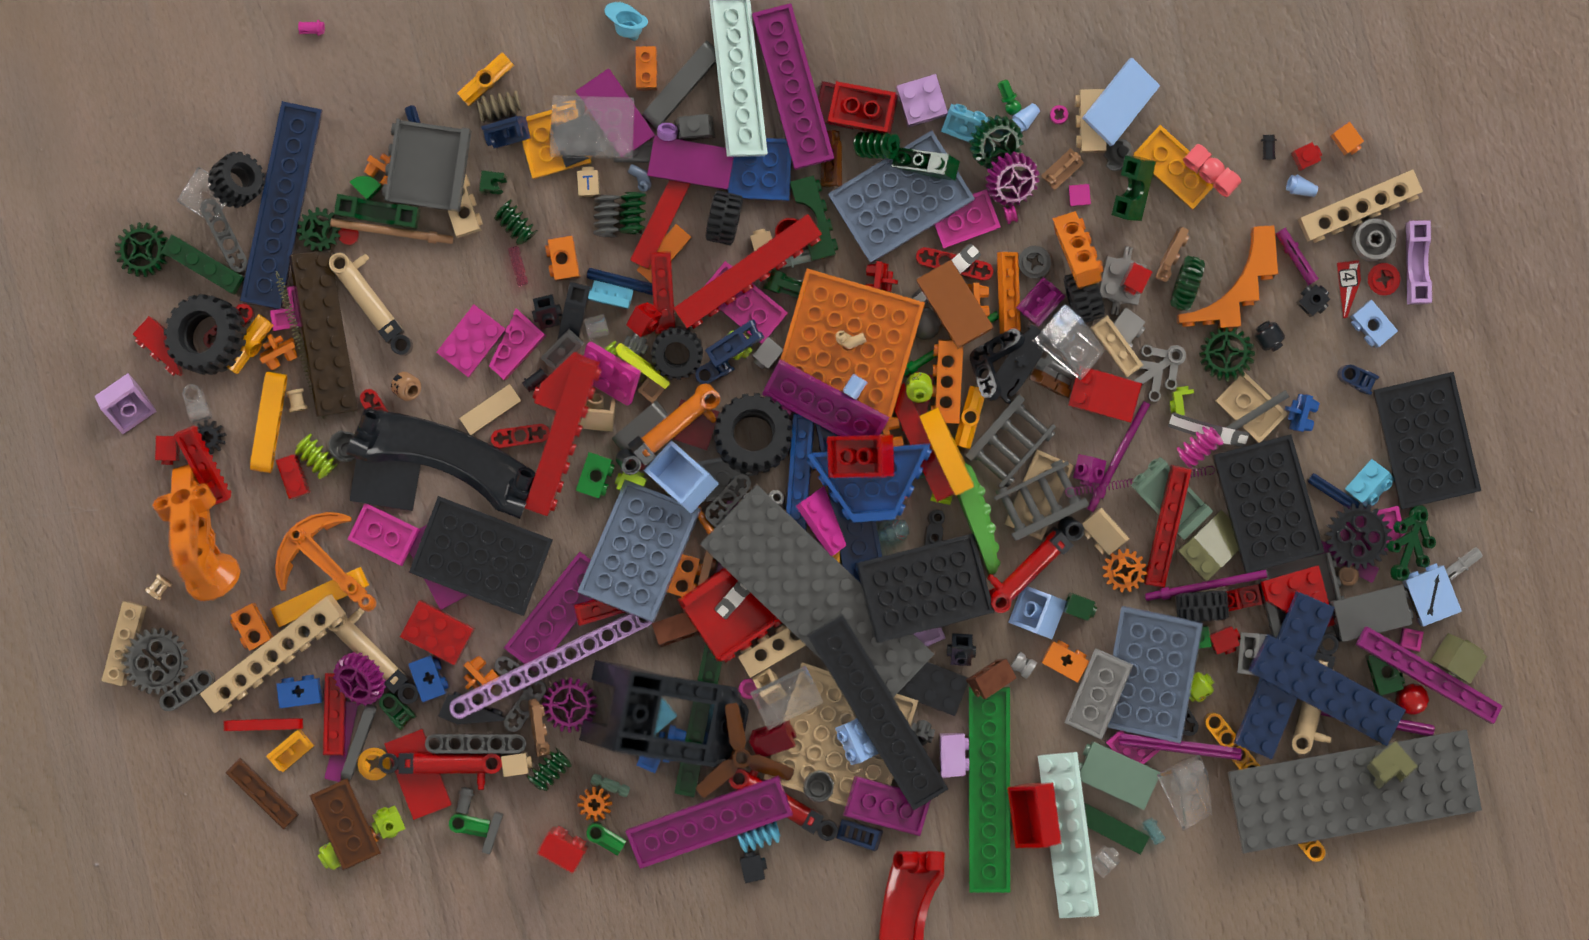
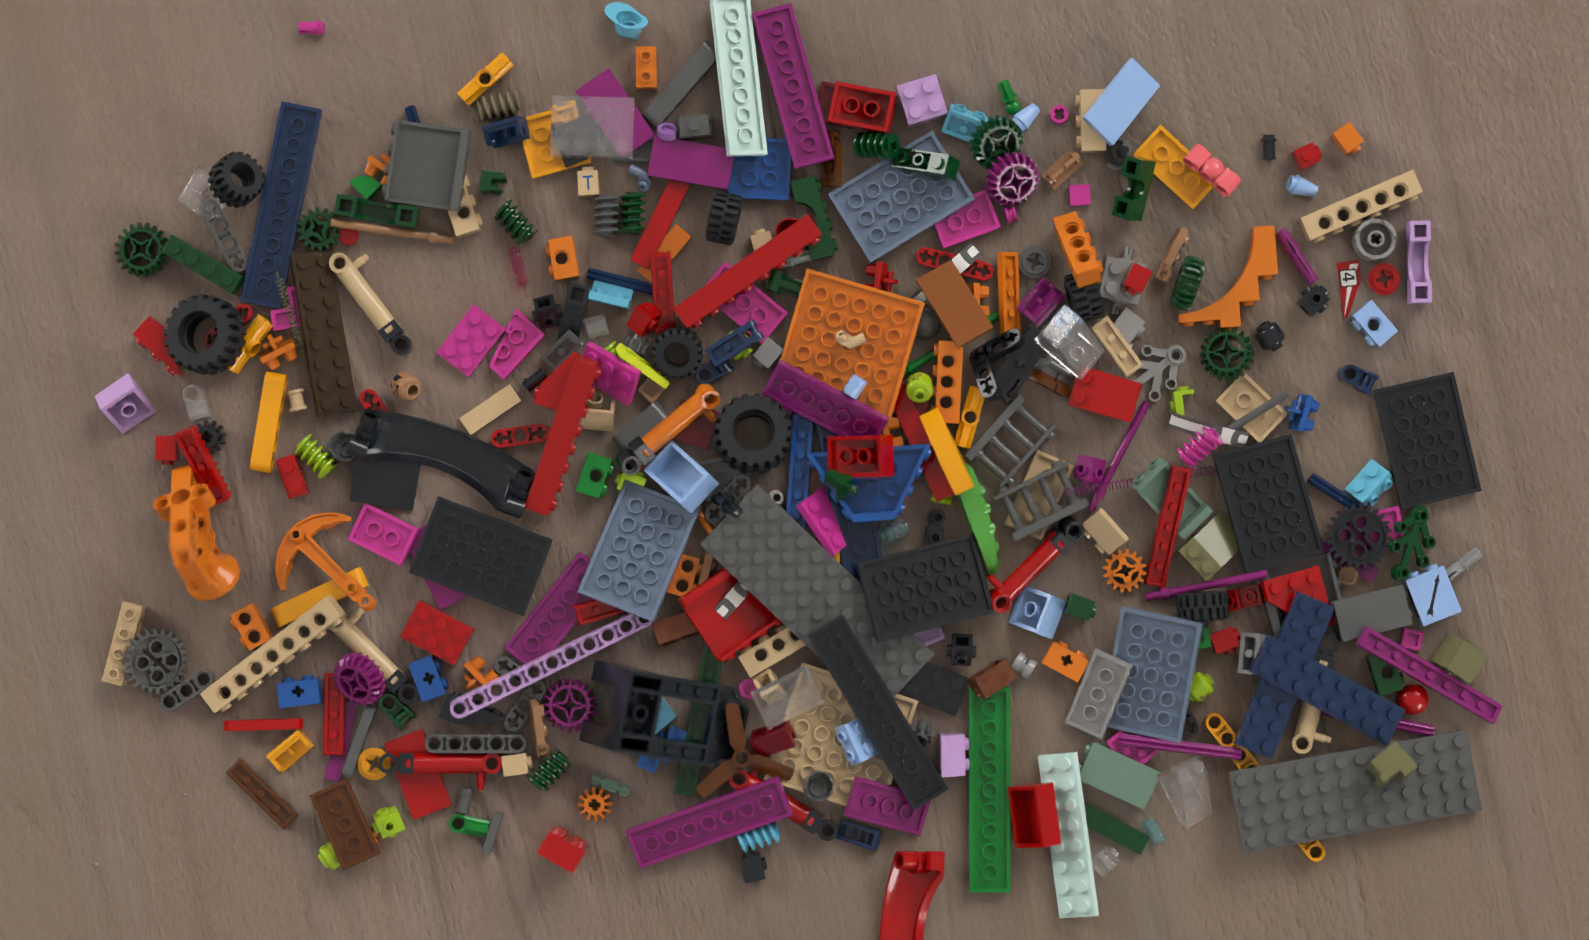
(164, 584): tan bush -> none
(607, 839): green piece -> none
(726, 504): none -> black axle
(842, 483): none -> dark green piece

